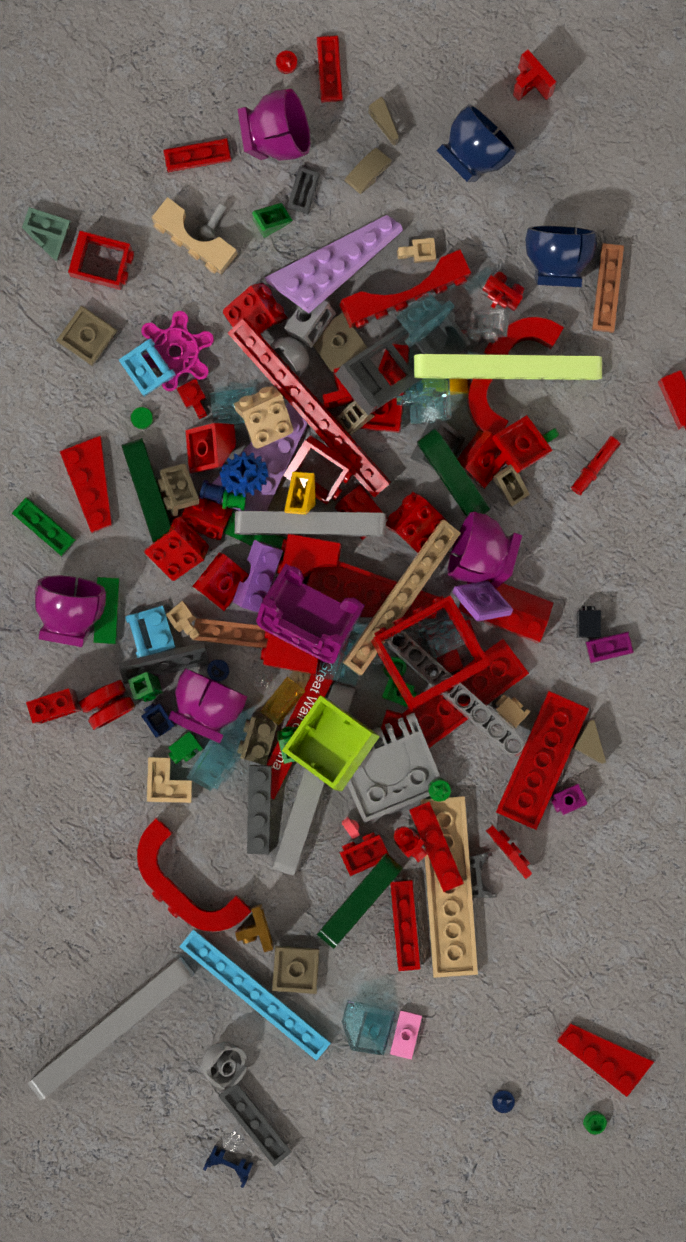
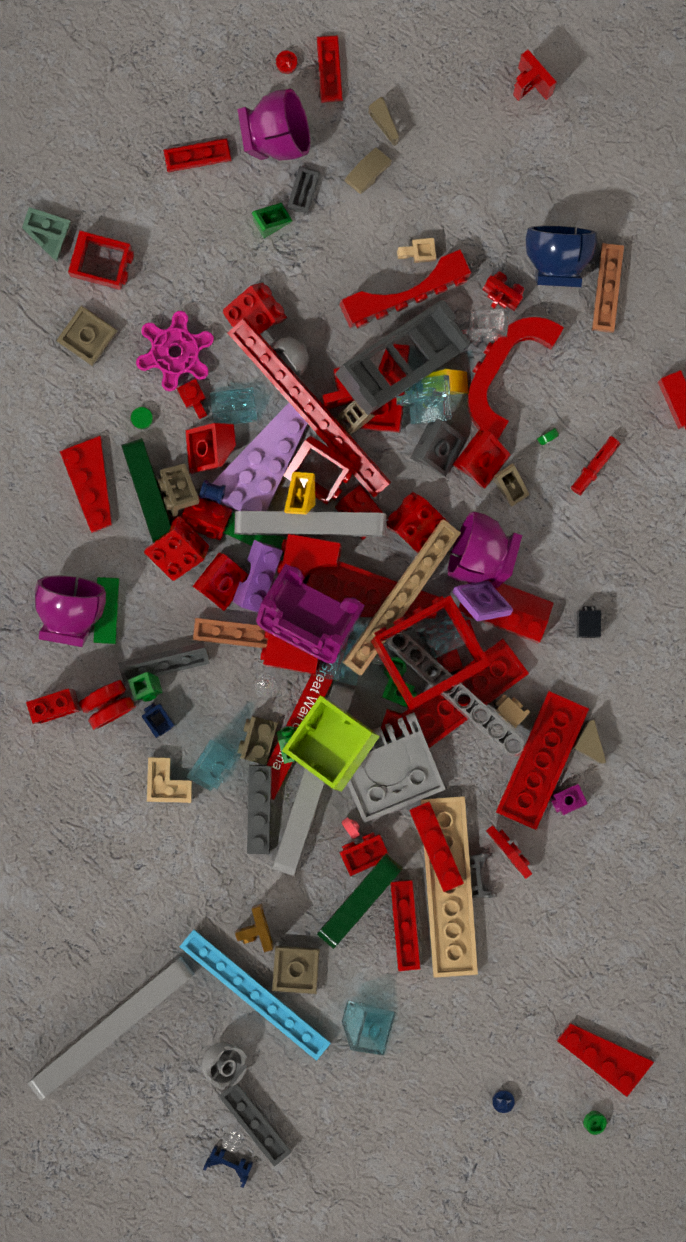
(43, 526): green tile -> none
(140, 370): medium azure plate -> none
(157, 628): medium azure plate -> none
(176, 899): red arch -> none
(181, 619): tan plate -> none
(184, 748): green brick -> none
(205, 705): magenta plate -> none
(207, 232): light grey bar -> none
(215, 253): tan arch -> none
(218, 670): dark blue tile -> none
(232, 501): green bush -> none
(244, 474): blue gear -> none
(265, 416): tan bracket -> none
(282, 701): clear yellow plate -> none
(309, 330): light grey brick -> none
(325, 270): lavender wing -> none
(338, 343): dark tan plate -> none
(405, 1034): bright pink plate -> none
(409, 843): red hips -> none
(423, 317): clear light blue bracket -> none
(439, 789): green tile -> none
(452, 473): dark green beam -> none
(474, 146): dark blue plate -> none
(507, 367): yellowish green beam -> none
(520, 445): red bracket -> none
(609, 647): magenta plate -> none

